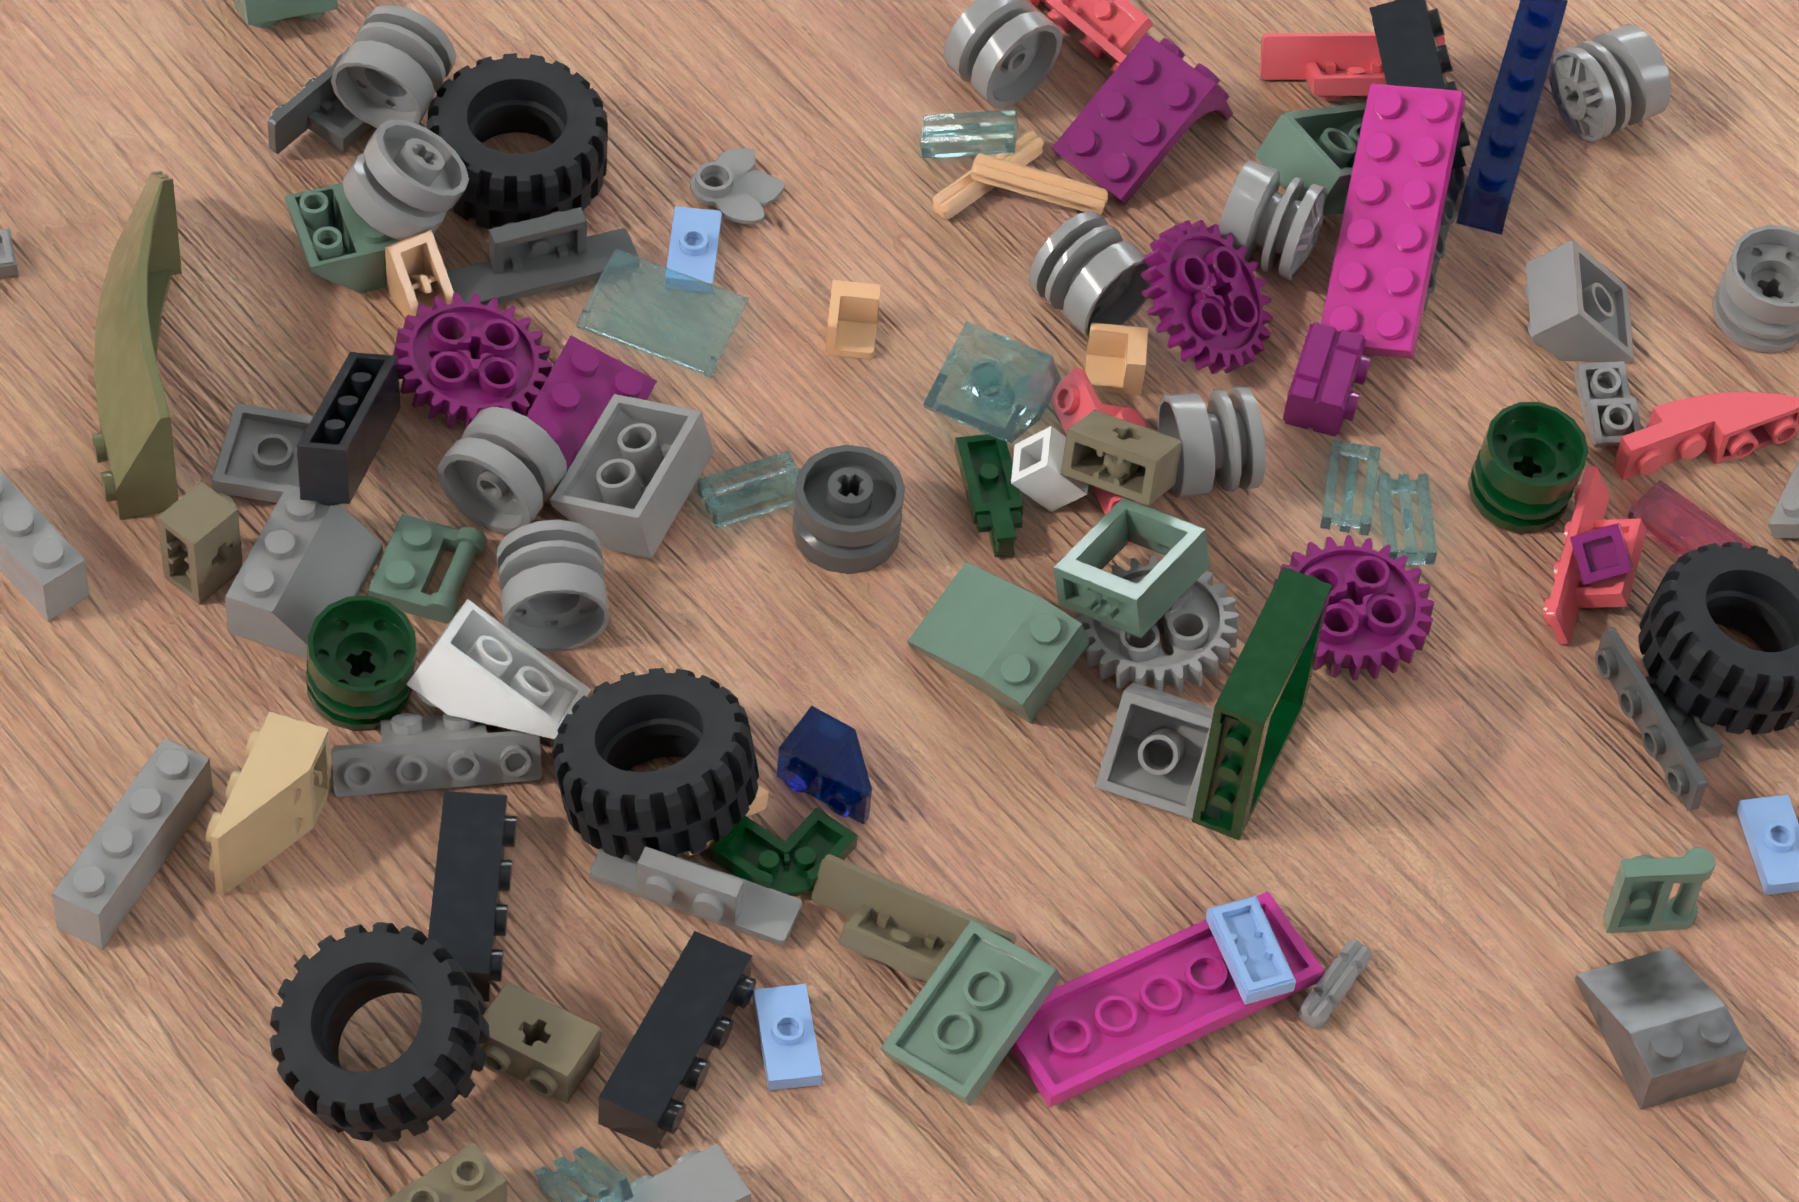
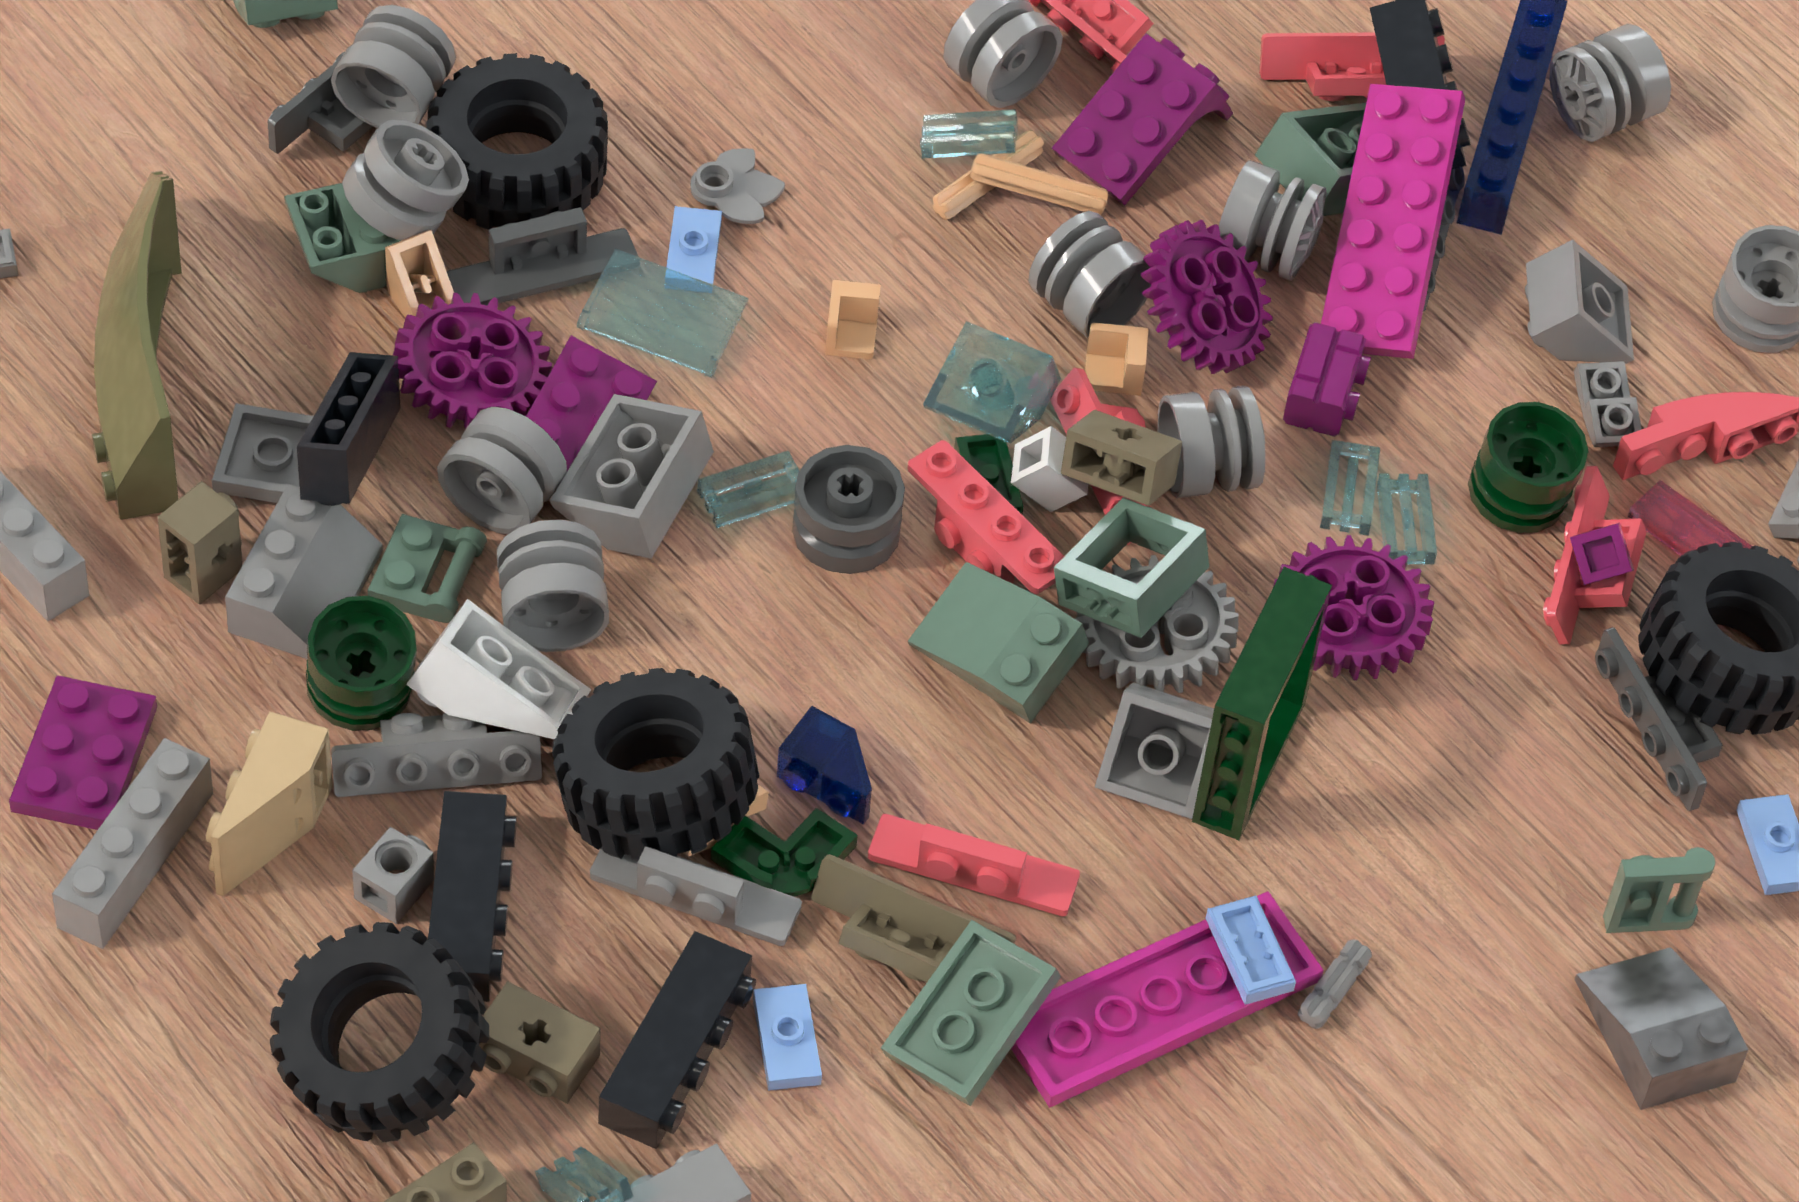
(82, 752): none -> magenta plate
(389, 892): none -> light grey brick
(974, 864): none -> coral bracket
(982, 522): none -> coral bracket

